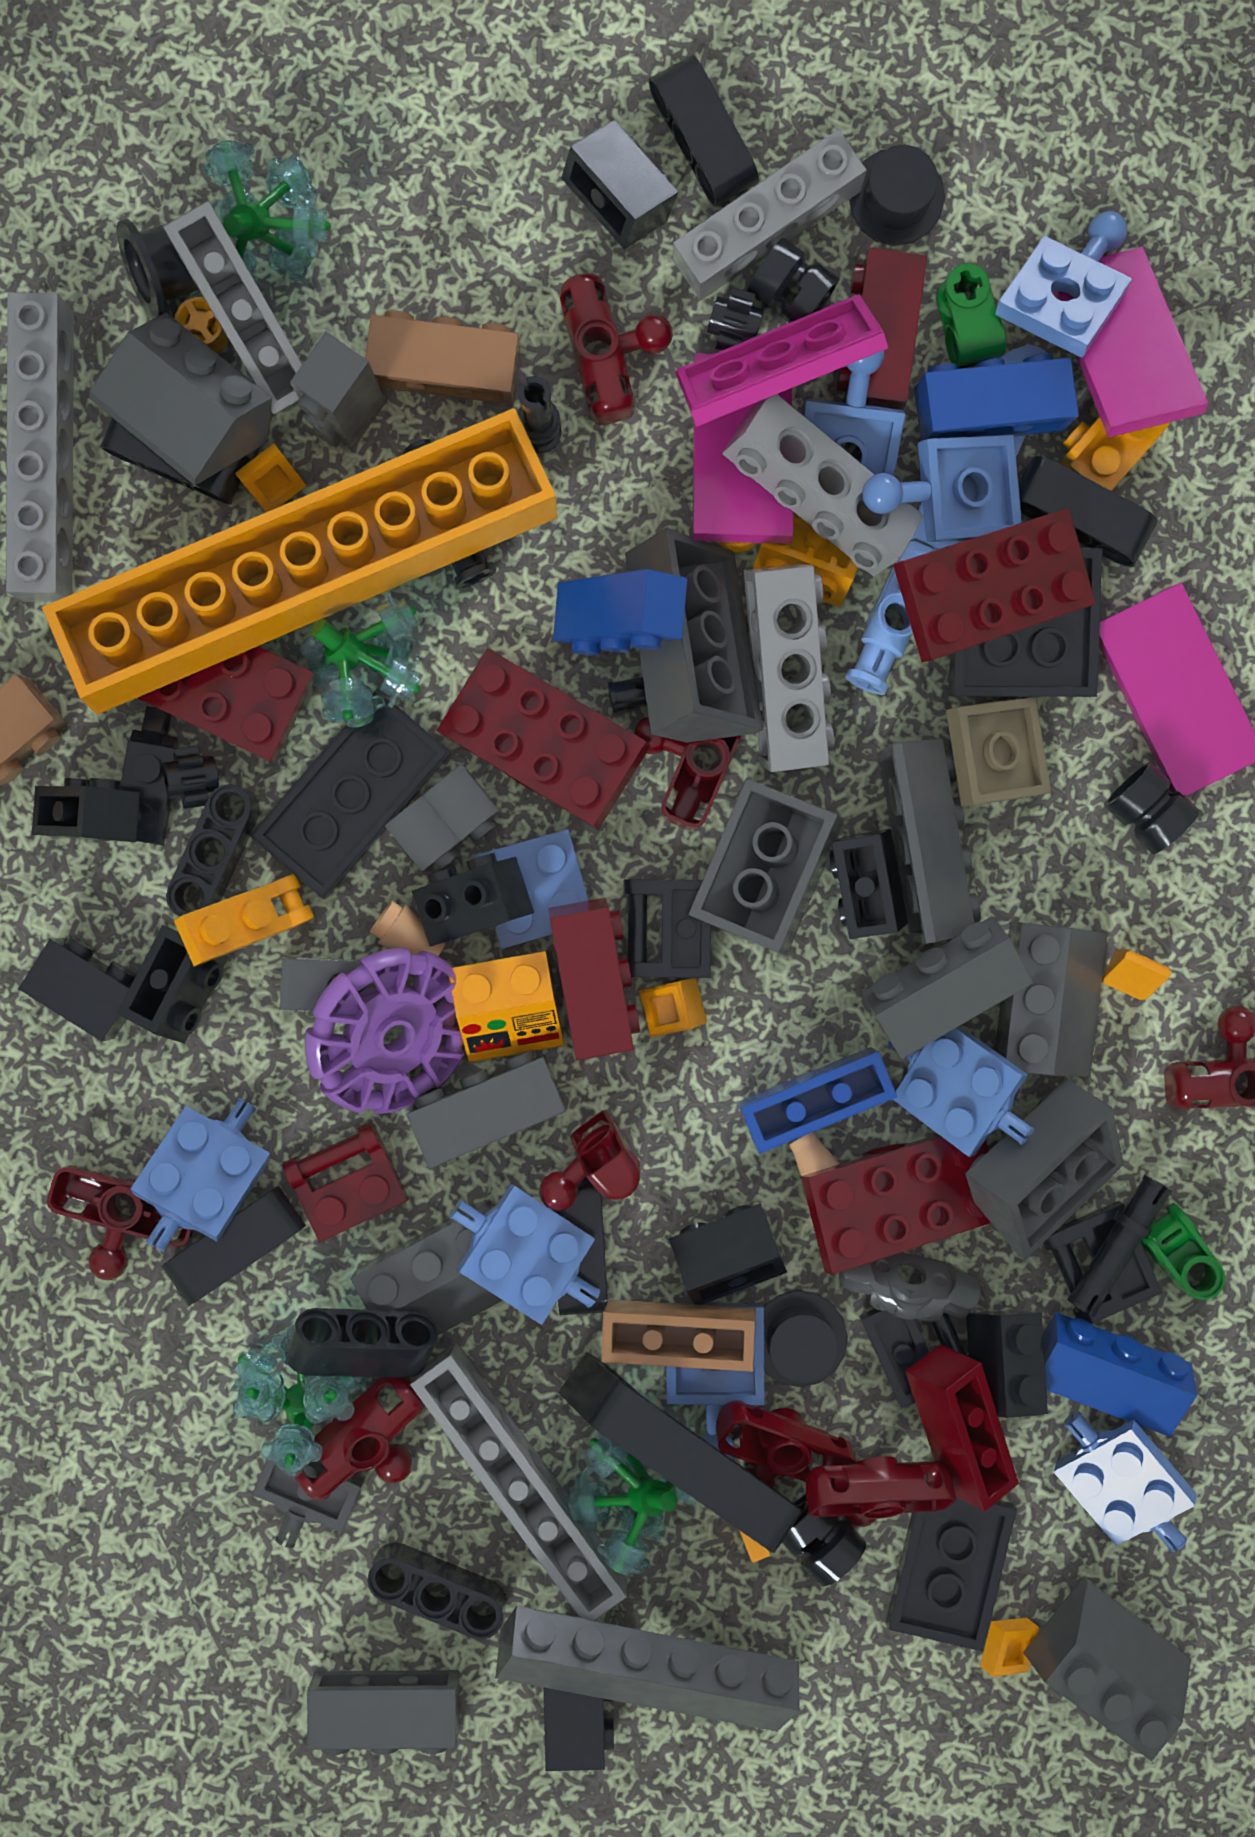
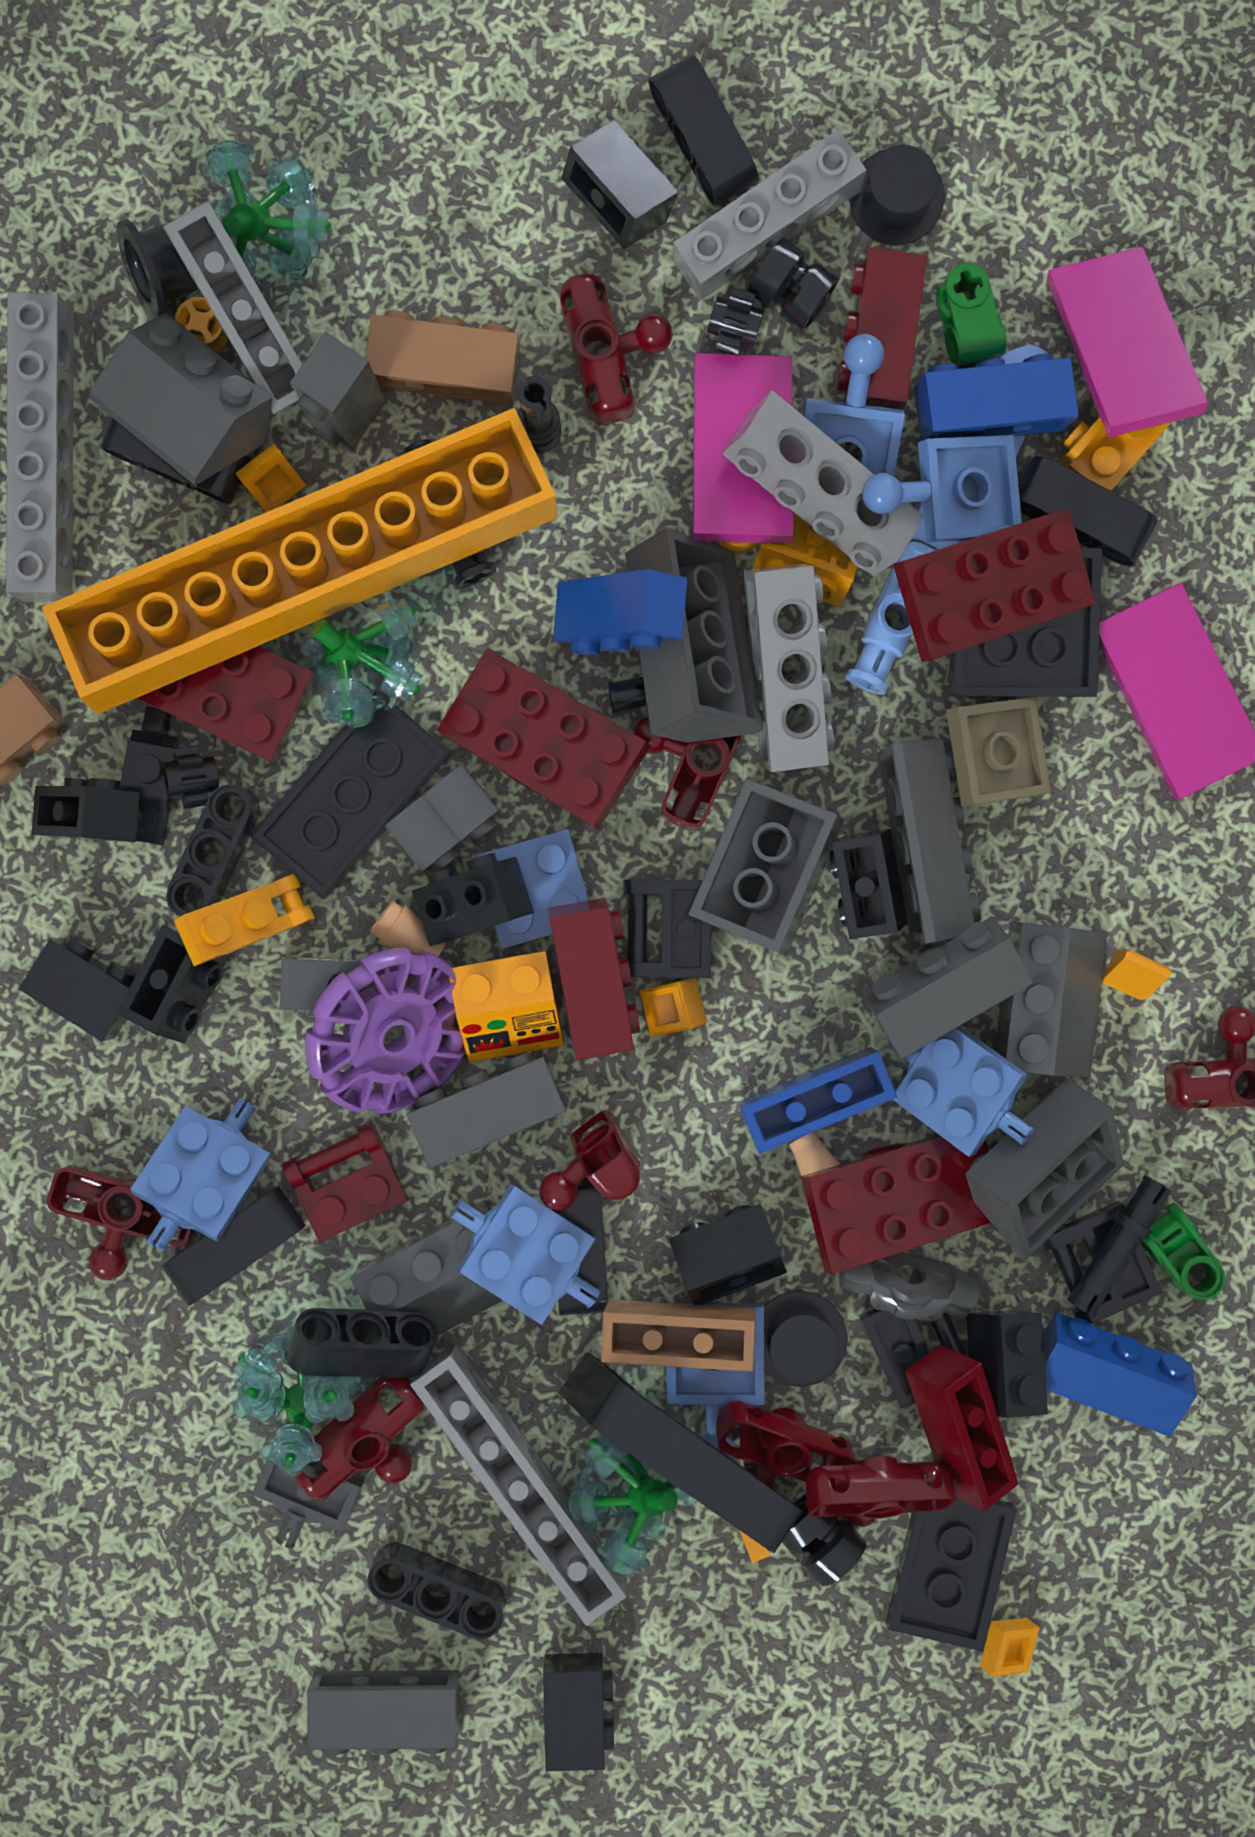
(647, 1669): dark grey brick -> none
(780, 359): dark pink tile -> none
(1059, 268): medium blue plate -> none
(1113, 1668): dark grey slope -> none
(1125, 1482): plate -> none
(1156, 813): black wheel -> none

